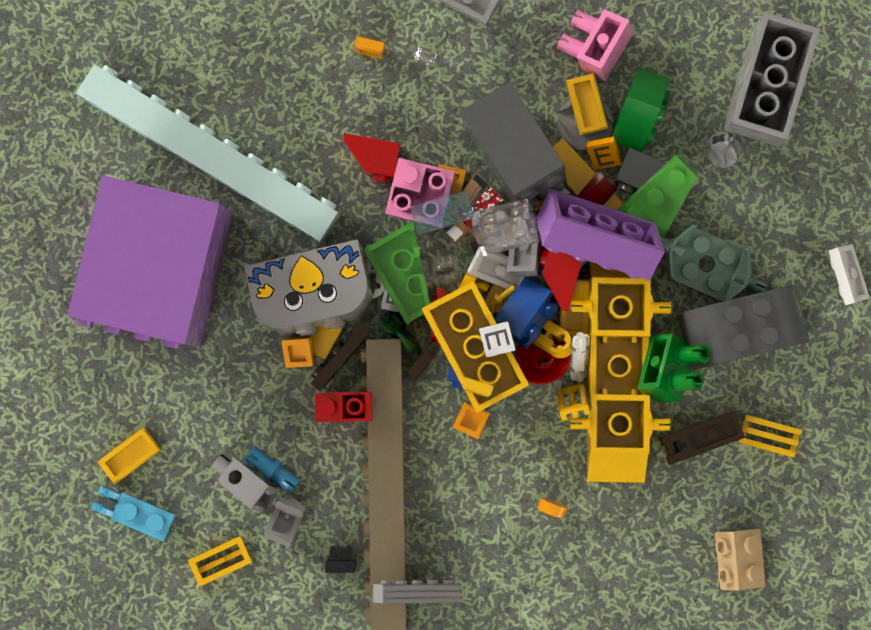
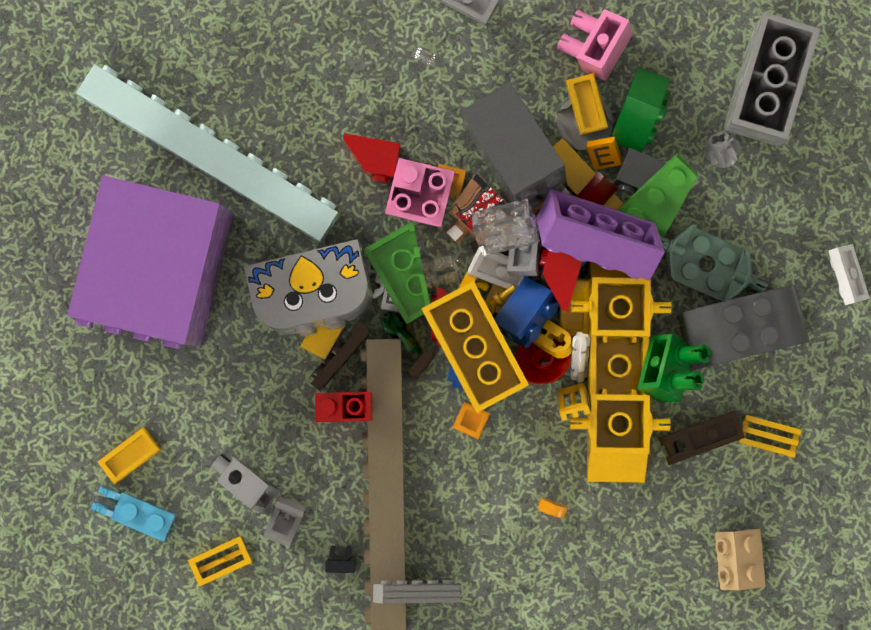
(272, 469): dark azure pin -> none
(298, 351): light orange tile -> none
(369, 47): light orange tile -> none
(441, 212): clear light blue tile -> none
(477, 387): yellow tile -> none
(497, 339): white tile -> none

